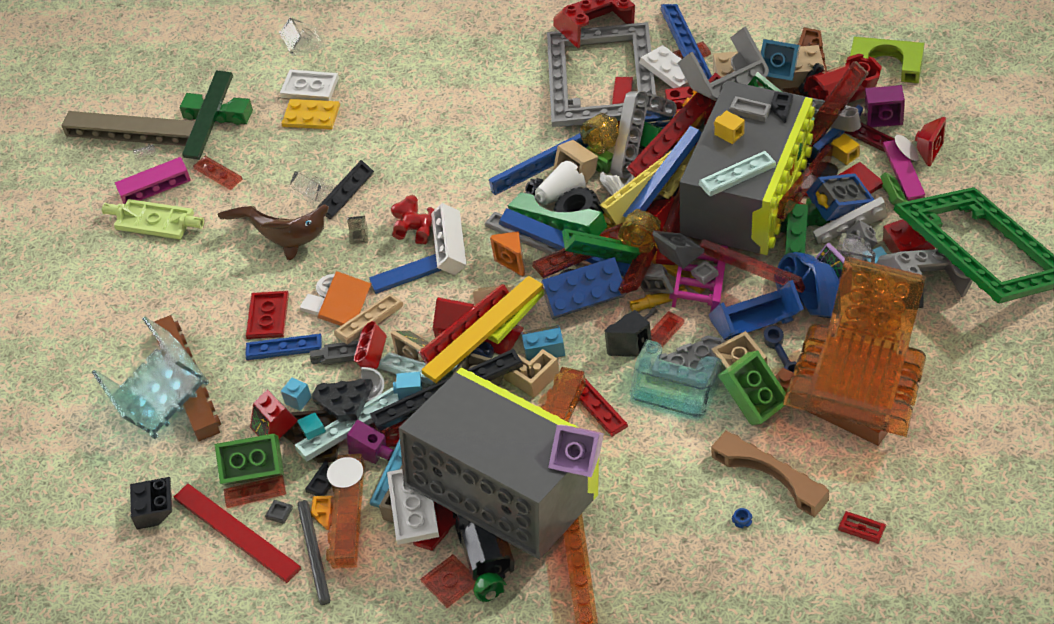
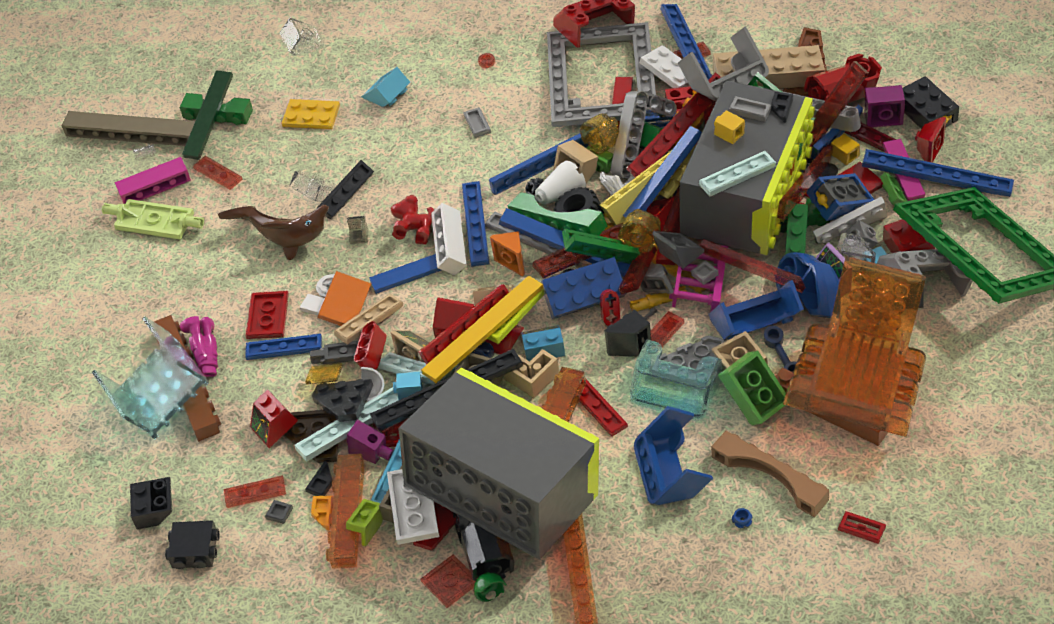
(192, 544): none -> black brick
(202, 346): none -> dark pink piece
(237, 533): red tile -> none
(249, 459): bright green brick -> none
(296, 394): medium azure brick -> none
(309, 85): white plate -> none
(311, 426): teal tile -> none
(313, 552): dark grey axle -> none
(324, 373): none -> clear yellow piece
(345, 472): white sticker -> none
(365, 520): none -> lime panel
(387, 88): none -> medium azure slope
(475, 224): none -> blue tile
(477, 122): none -> light grey tile
(486, 60): none -> clear red tile
(575, 450): lavender slope -> none
(605, 308): none -> red beam
(659, 462): none -> blue windscreen
(780, 58): dark azure slope -> none
(817, 68): black axle -> none
(906, 147): white sticker -> none
(907, 52): lime arch -> none
(927, 103): none -> black piece
(937, 173): none -> blue tile

